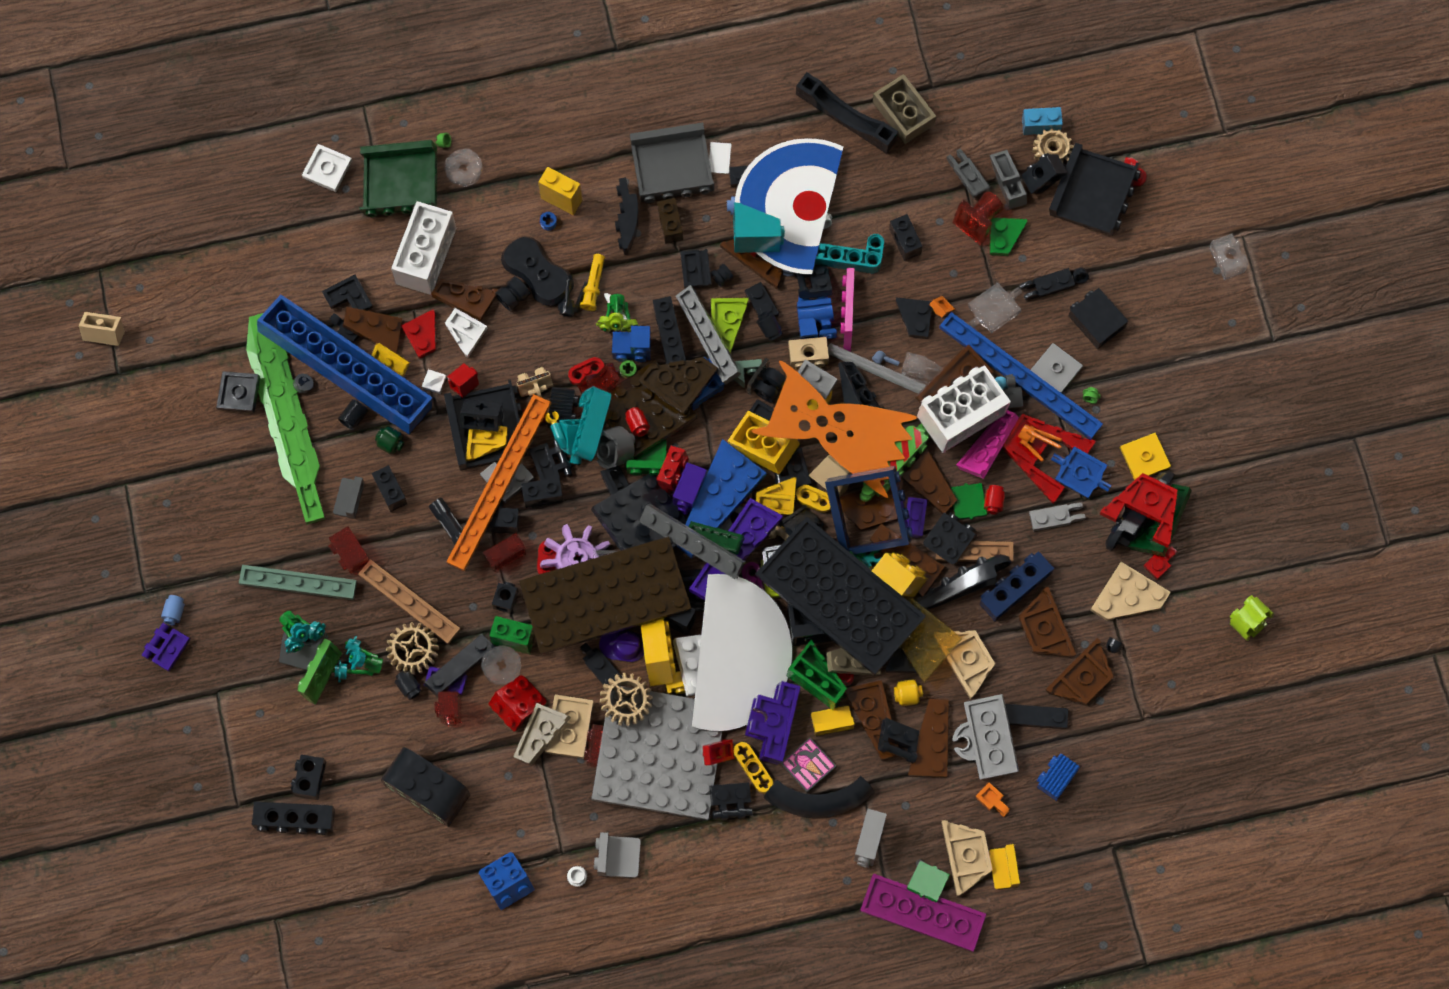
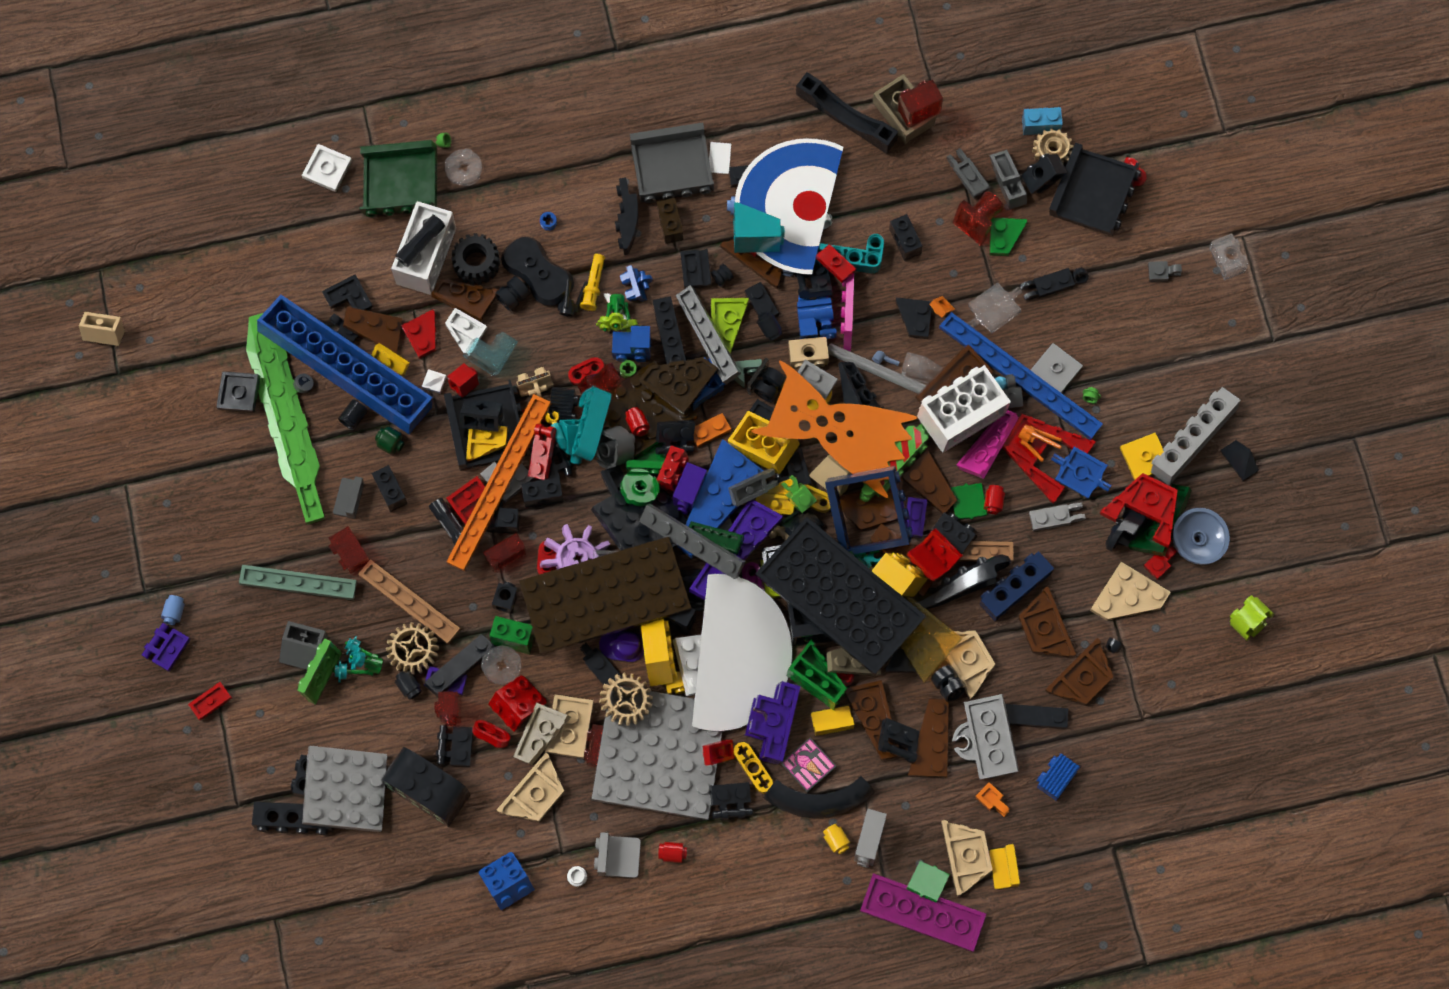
(210, 701): none -> red plate
(299, 632): teal plant -> none
(344, 789): none -> light grey plate
(410, 251): none -> black axle
(461, 746): none -> black plate
(466, 498): none -> red wing
(475, 245): none -> black tyre
(490, 357): none -> clear light blue brick
(490, 733): none -> red plate
(535, 793): none -> tan wing
(542, 452): none -> plate
(560, 191): yellow brick -> none
(639, 282): none -> blue hips
(646, 481): none -> green plate
(672, 432): none -> black plate
(672, 852): none -> red brick
(711, 430): none -> orange plate
(752, 487): none -> dark grey hinge
(799, 495): none -> bright green brick
(835, 263): none -> red plate
(836, 839): none -> yellow brick
(907, 692): yellow head -> none
(920, 103): none -> clear red brick
(934, 555): none -> red bracket
(950, 685): none -> black wheel
(1097, 317): black brick -> none
(1160, 271): none -> dark grey plate
(1167, 470): none -> light grey brick
(1208, 528): none -> sand blue dish
(1240, 459): none -> black slope

